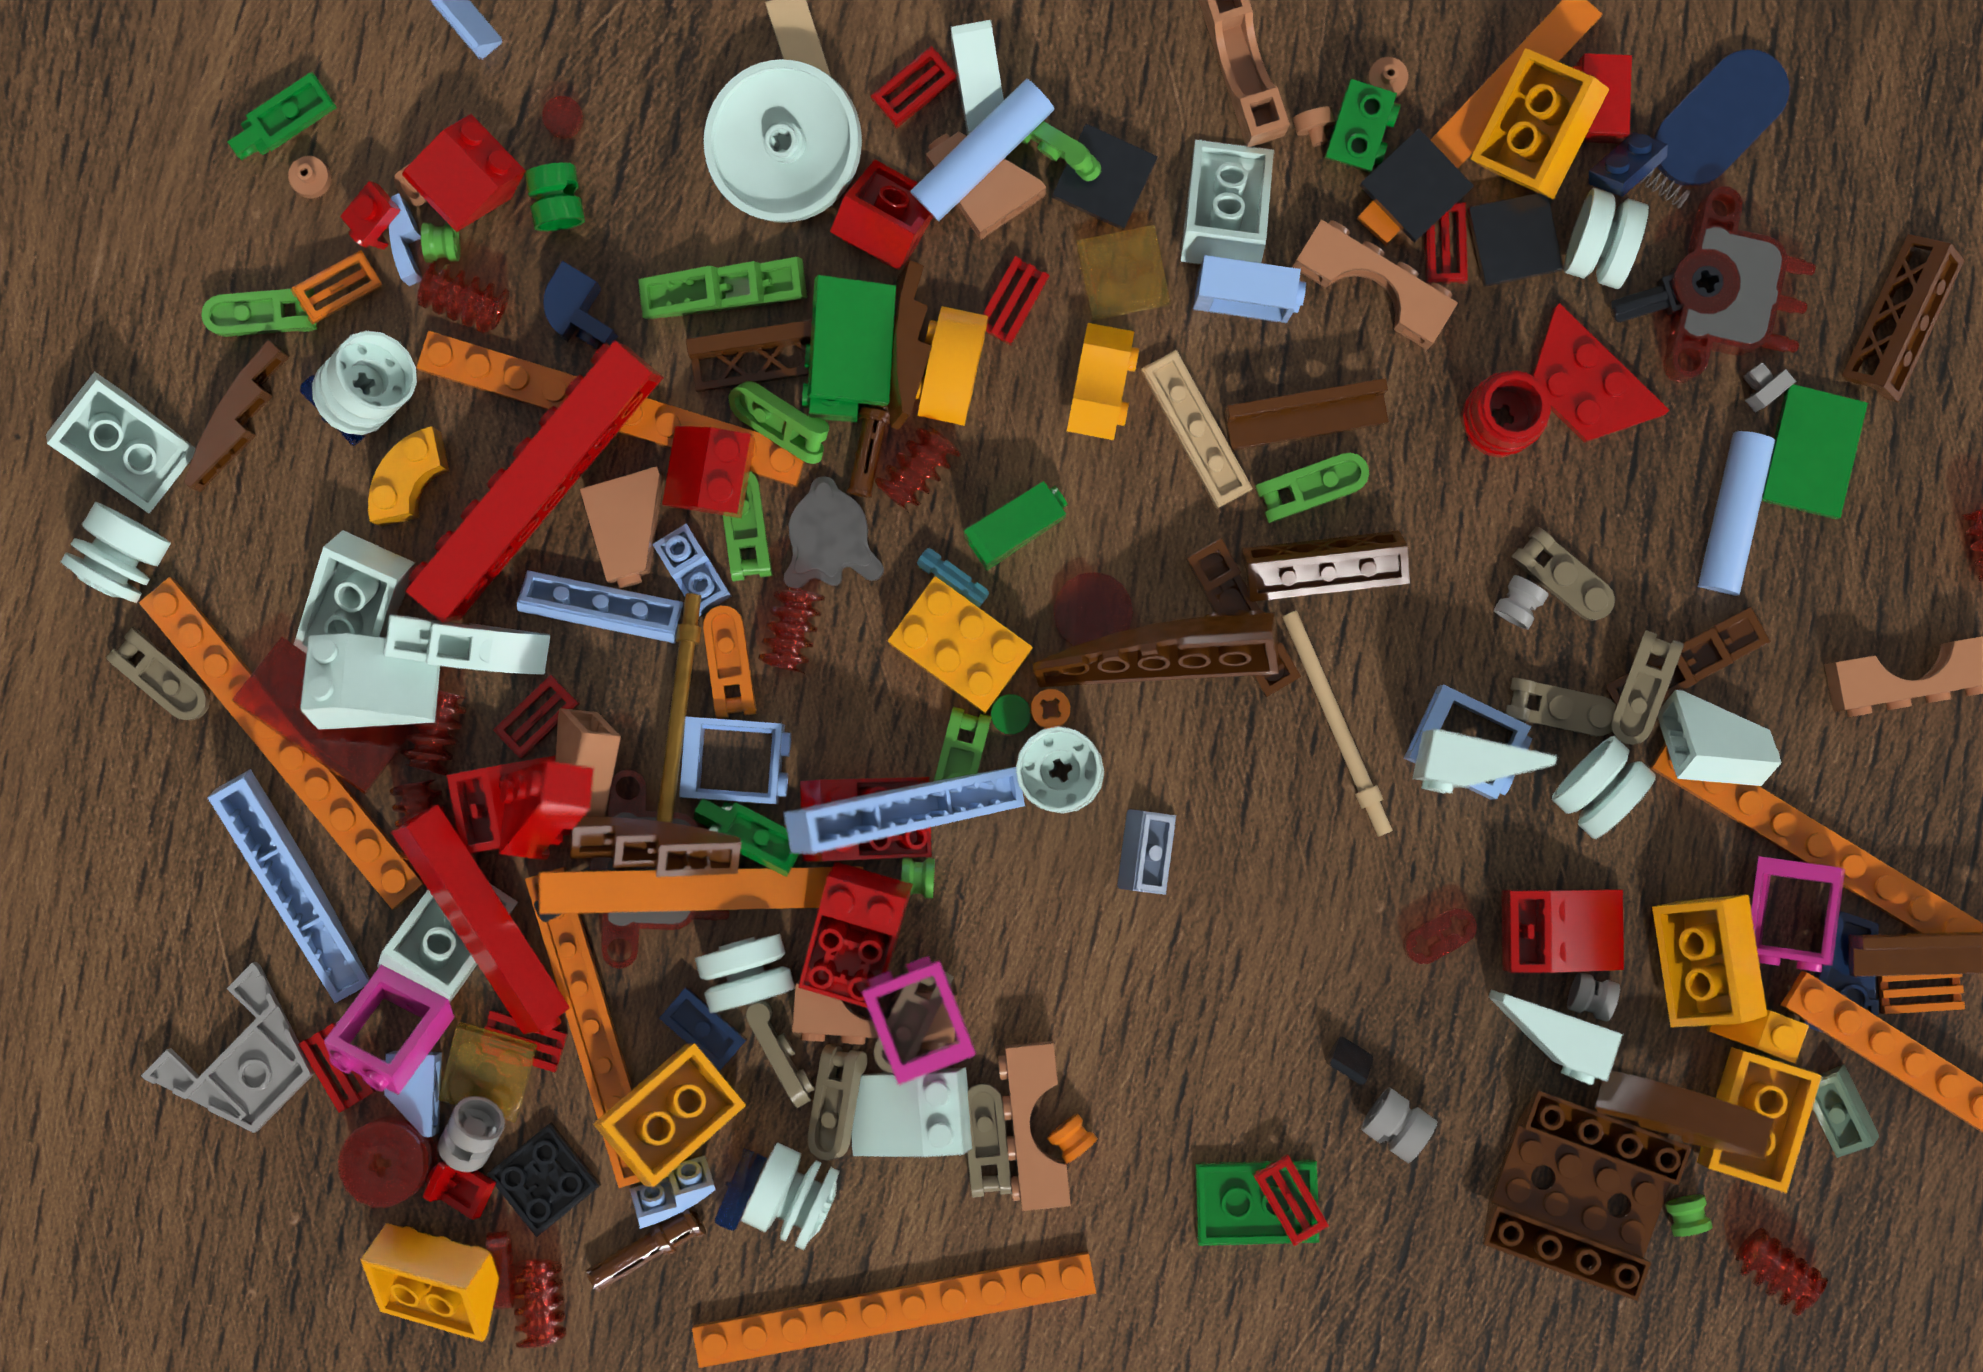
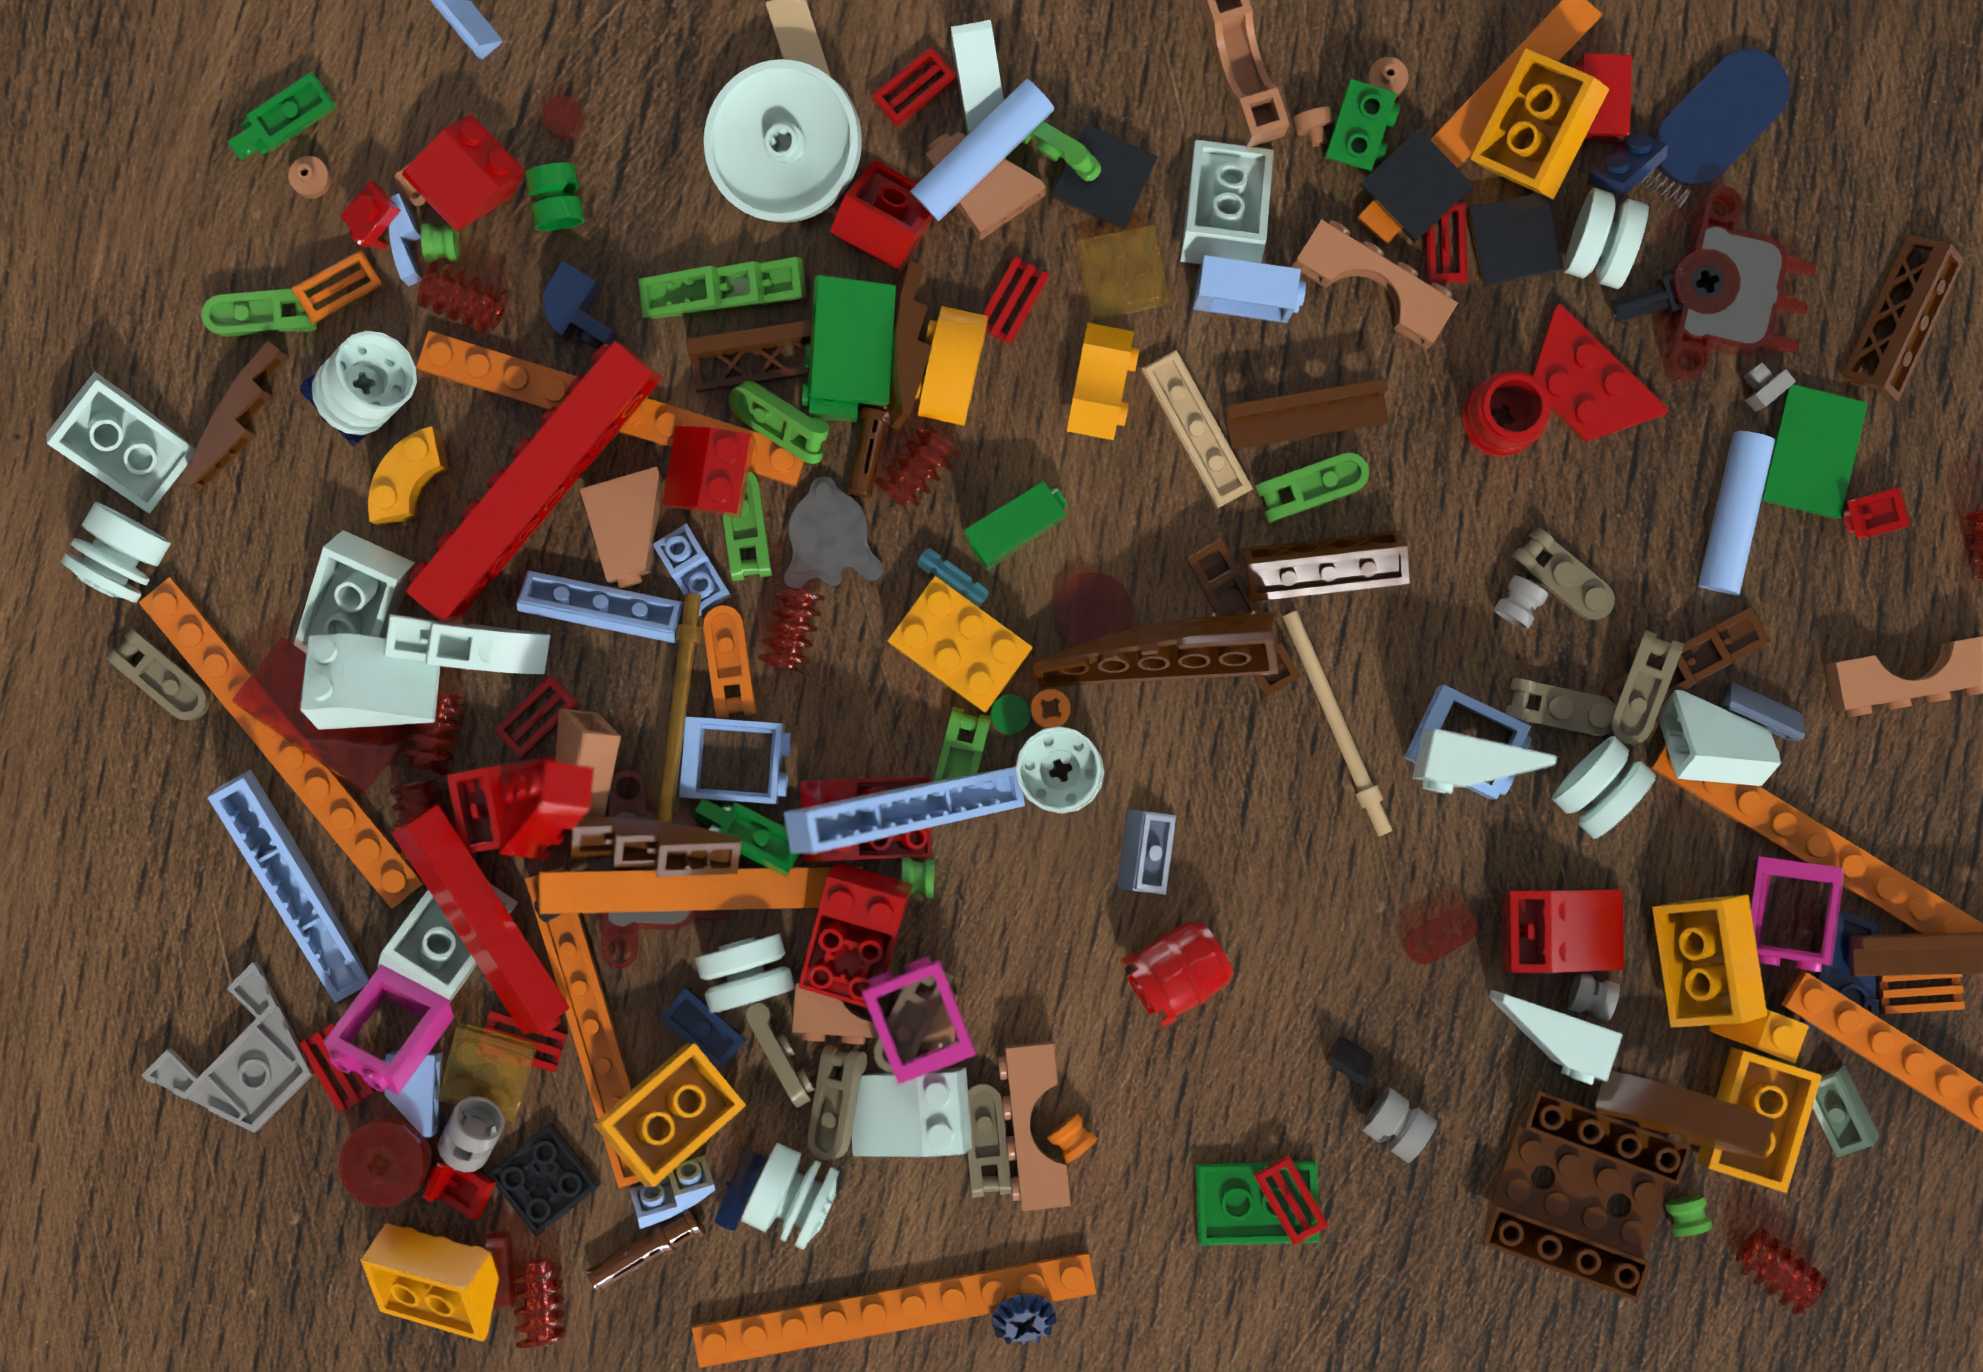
(1021, 1308): none -> dark blue gear
(1178, 971): none -> red piece
(1764, 711): none -> sand blue slope
(1877, 513): none -> red bracket

